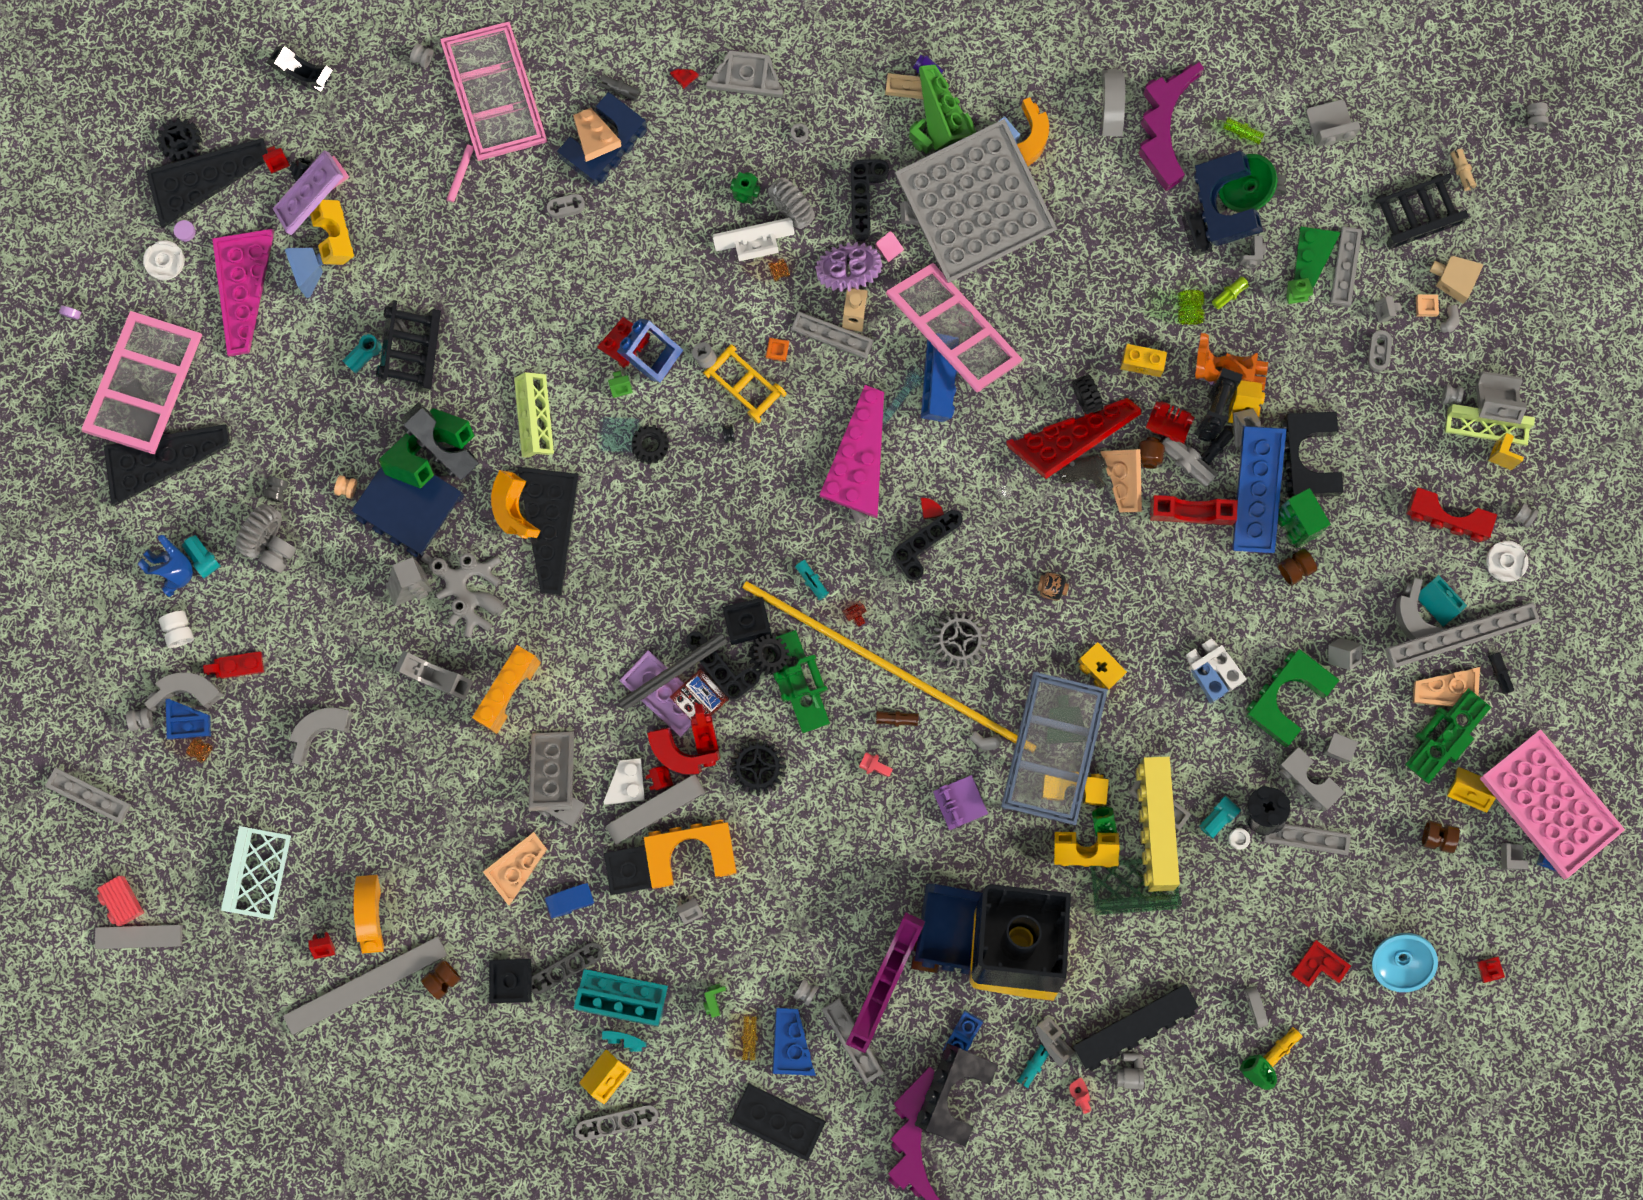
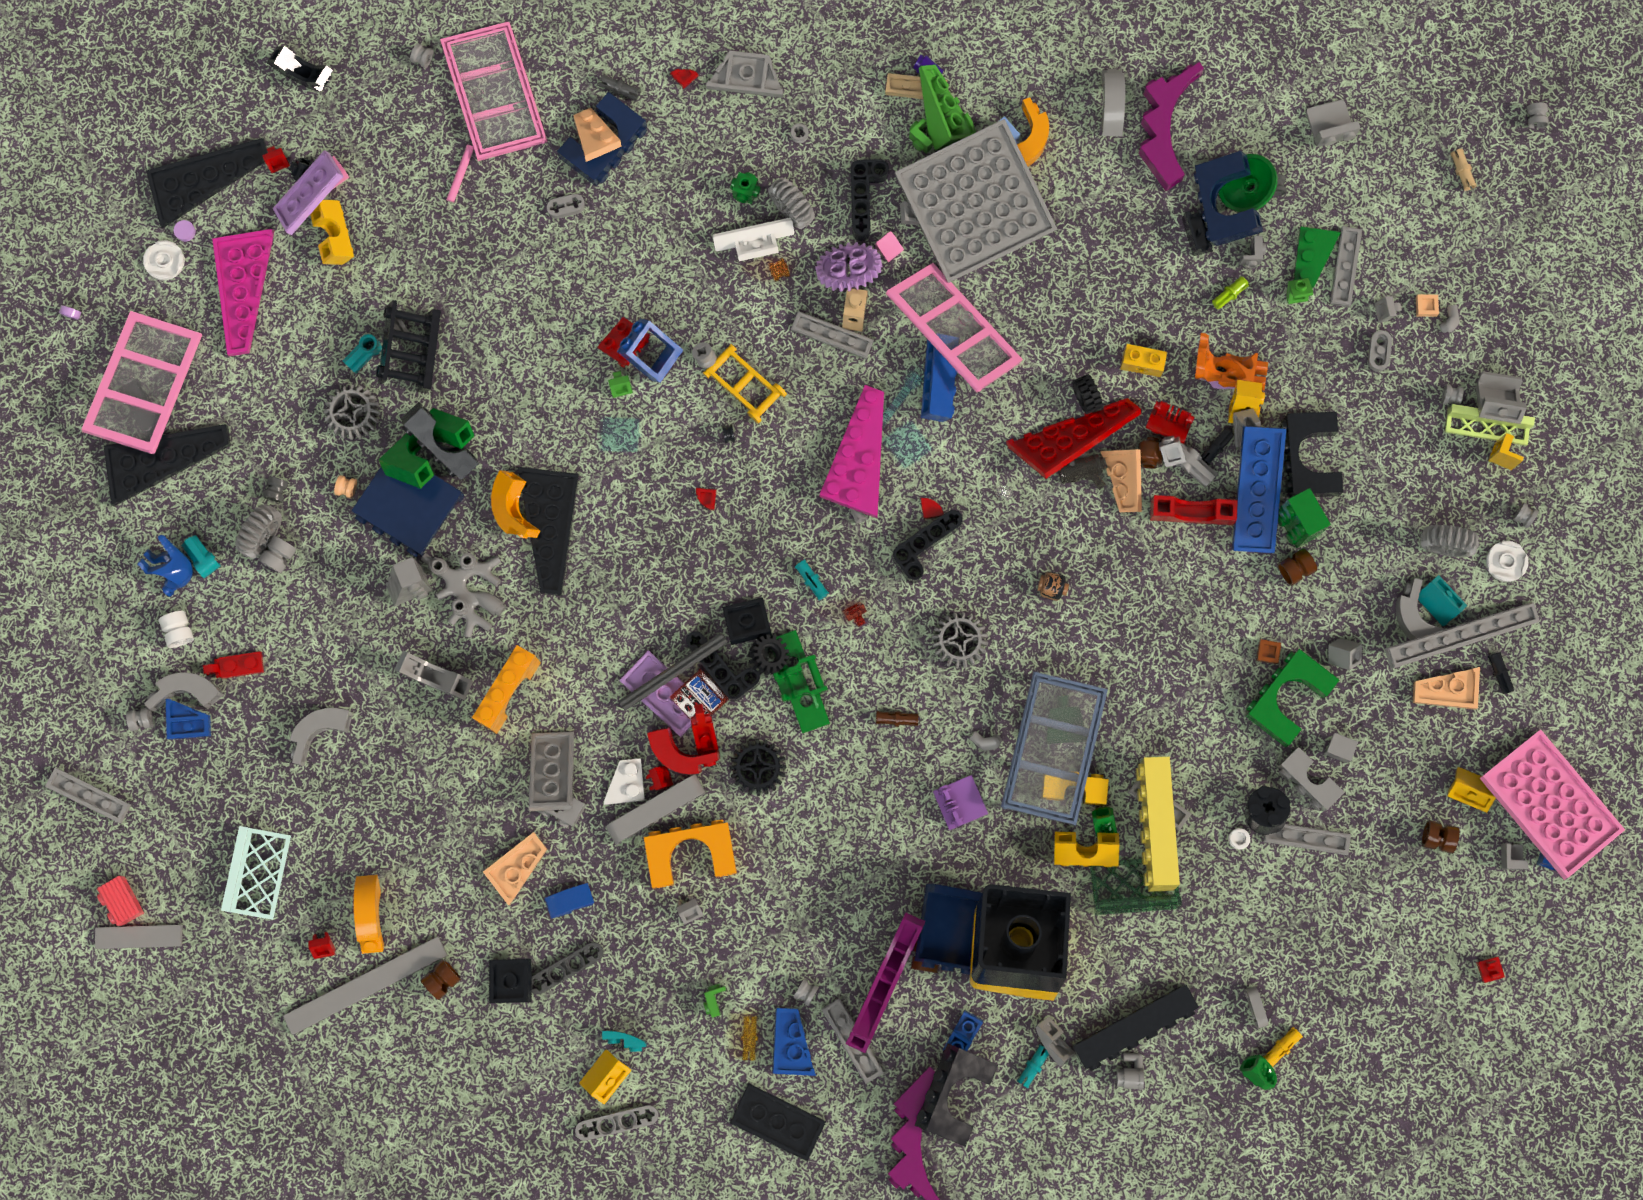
(183, 147): black gear -> none
(199, 750): clear orange wheel -> none
(305, 268): medium blue slope -> none
(344, 413): none -> light grey gear
(527, 418): yellowish green fence -> none
(621, 998): teal brick -> none
(627, 870): black plate -> none
(641, 453): black tyre -> none
(707, 497): none -> red tile
(777, 349): orange tile -> none
(871, 763): coral piece -> none
(880, 662): yellow piece -> none
(908, 444): none -> clear light blue piece
(1081, 1098): coral piece -> none
(1097, 656): yellow brick -> none
(1172, 451): none -> light grey bracket
(1191, 304): clear neon green wheel -> none
(1215, 671): white hips -> none
(1220, 393): black fence -> none
(1222, 814): teal piece -> none
(1243, 130): clear neon green pin -> none
(1268, 651): none -> dark orange plate
(1318, 960): red plate -> none
(1404, 973): medium azure dish -> none
(1417, 230): black fence -> none
(1426, 507): red arch -> none
(1449, 540): none -> light grey gear
(1452, 740): green piece -> none
(1457, 277): tan torso -> none

